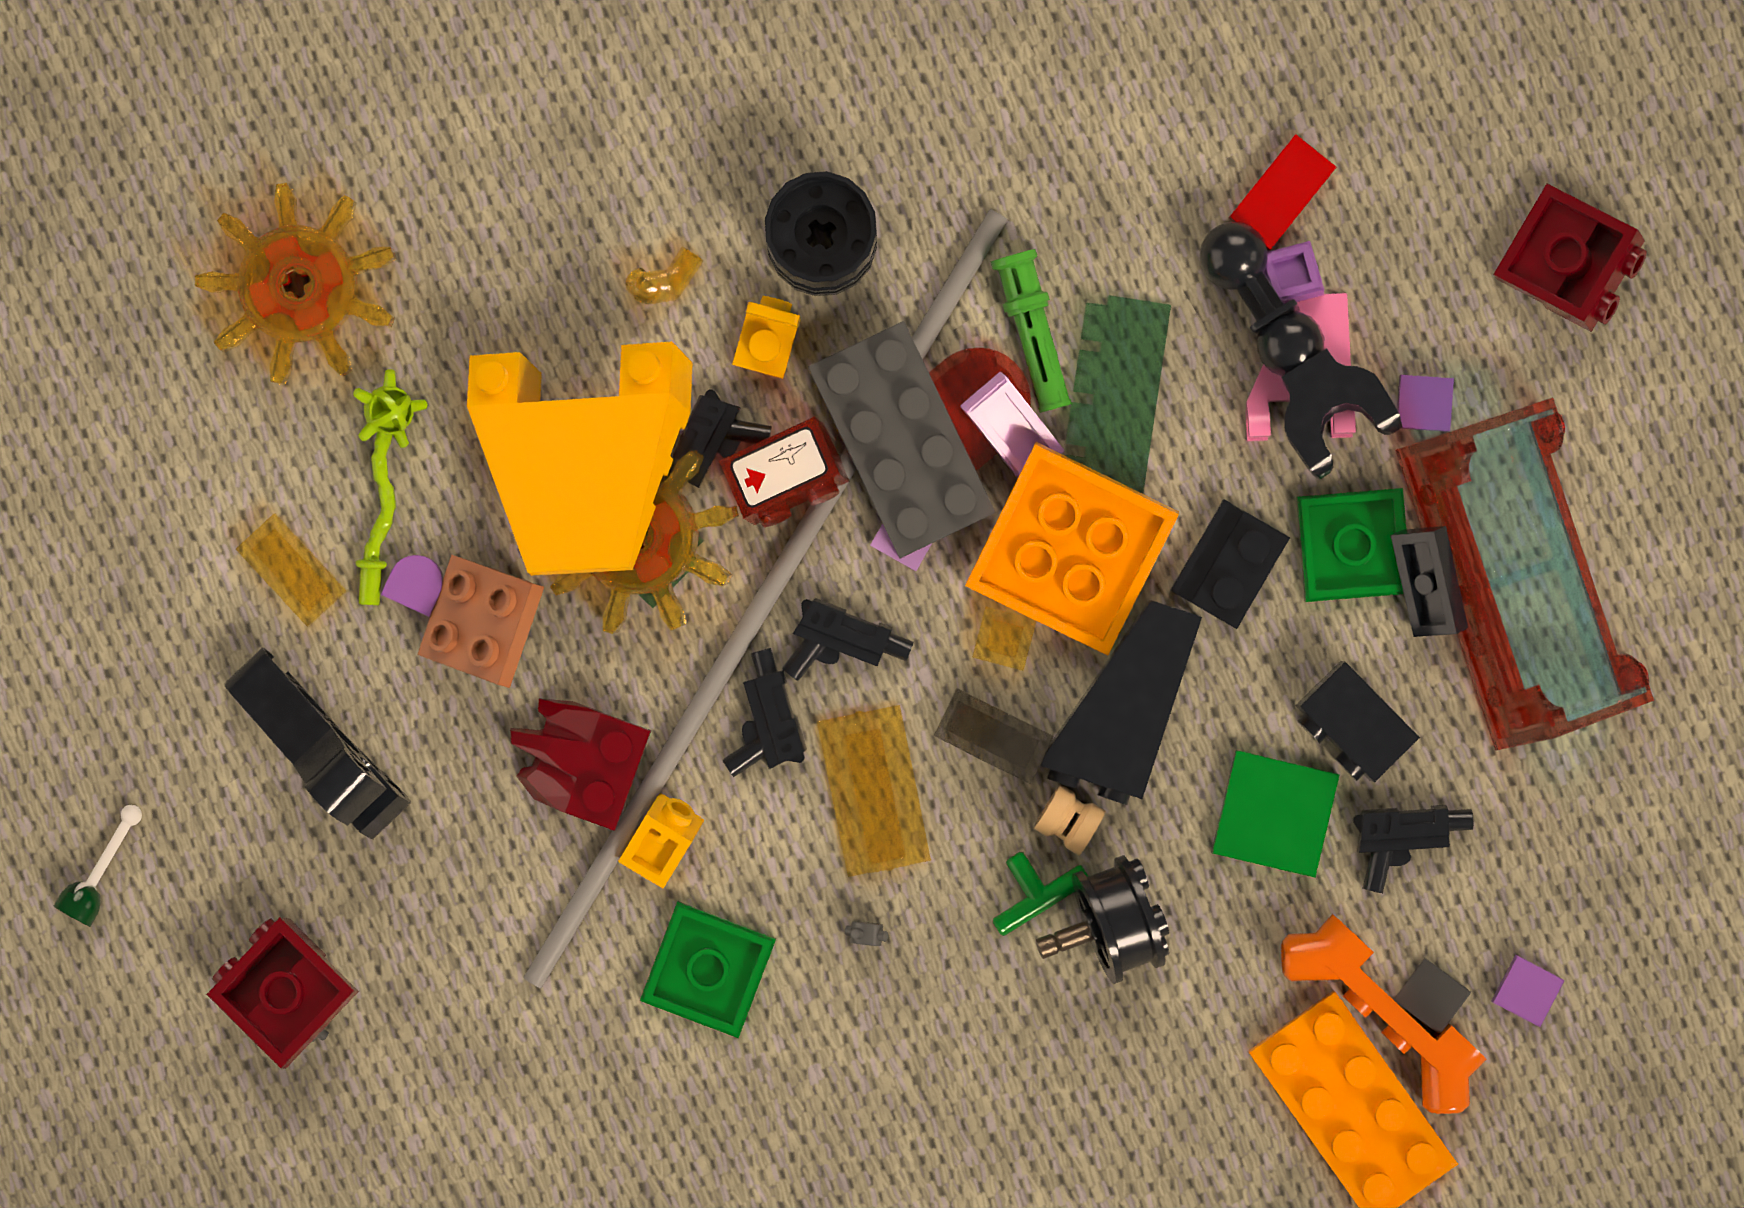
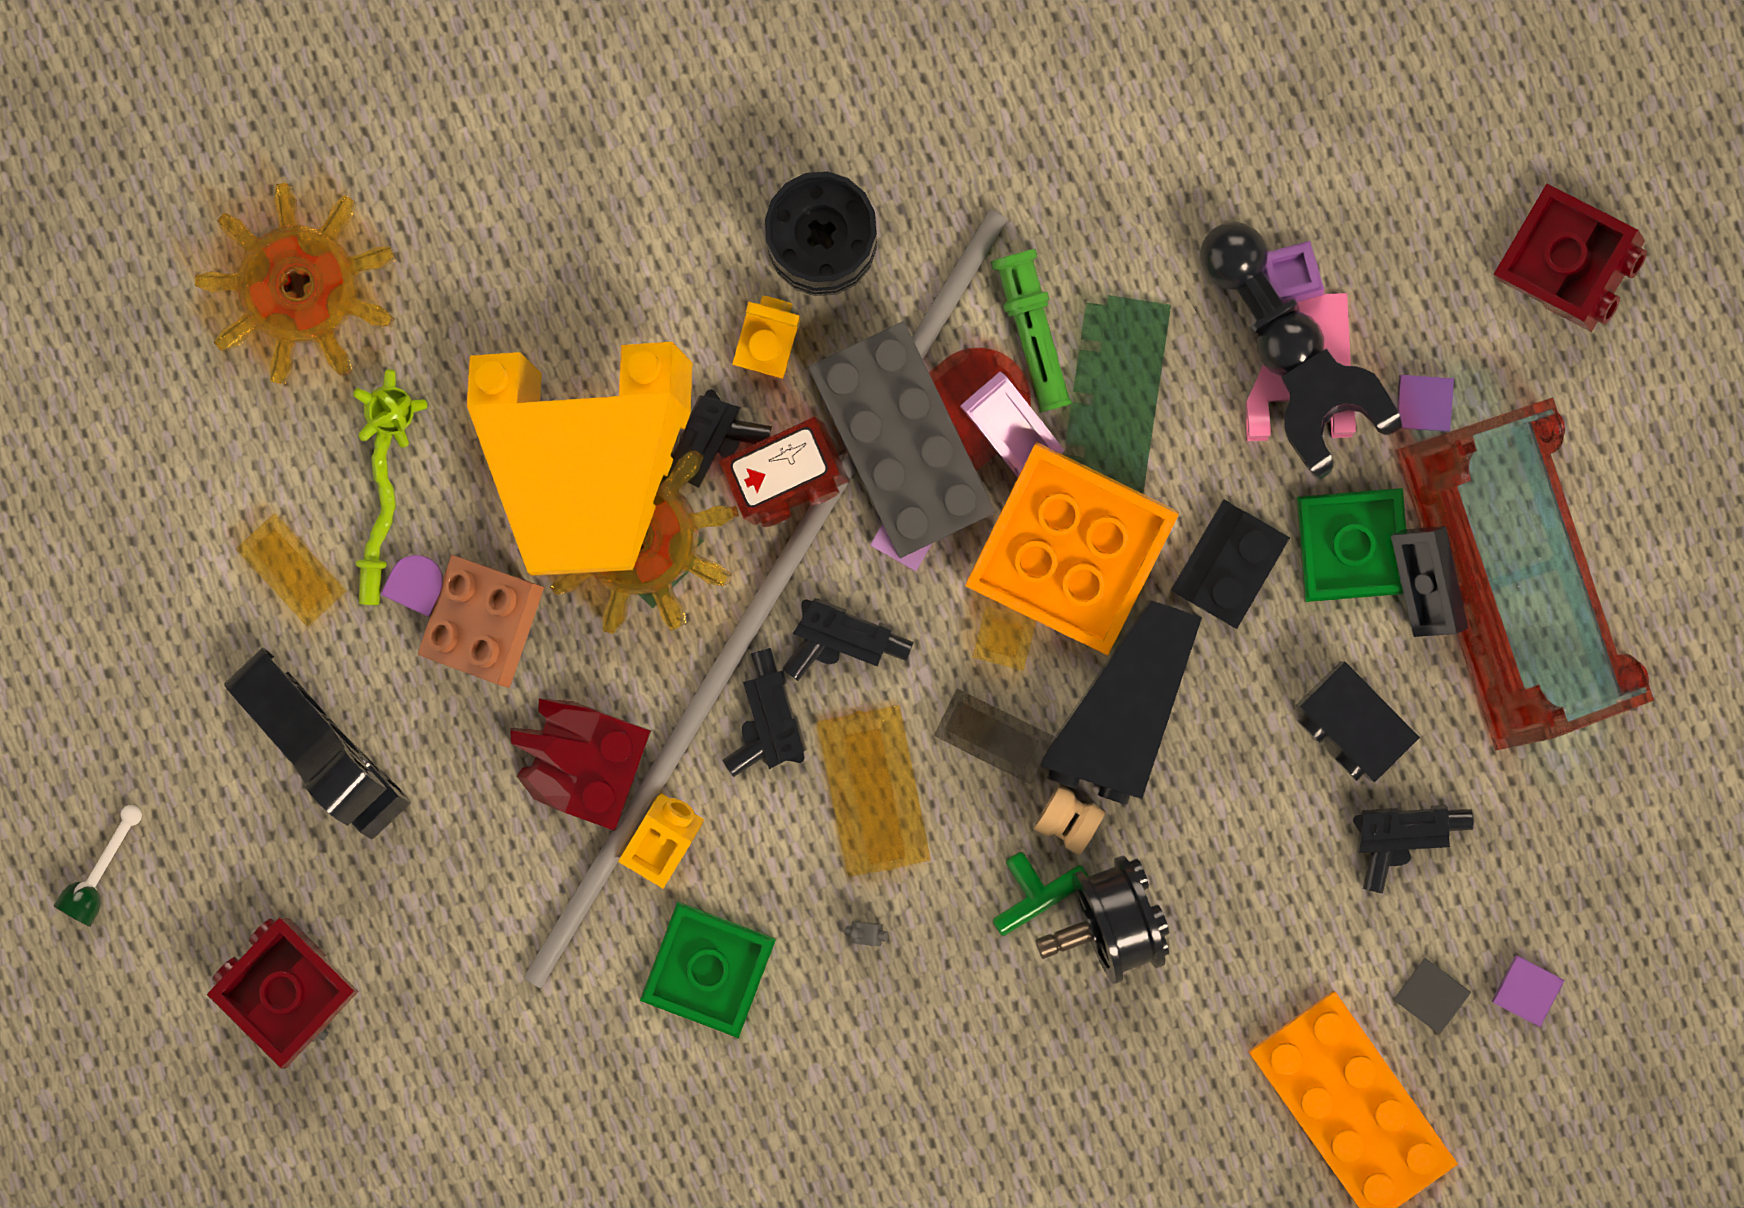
(666, 284): clear yellow arm -> none
(1275, 813): green tile -> none
(1283, 190): red tile -> none
(1338, 955): orange plate -> none

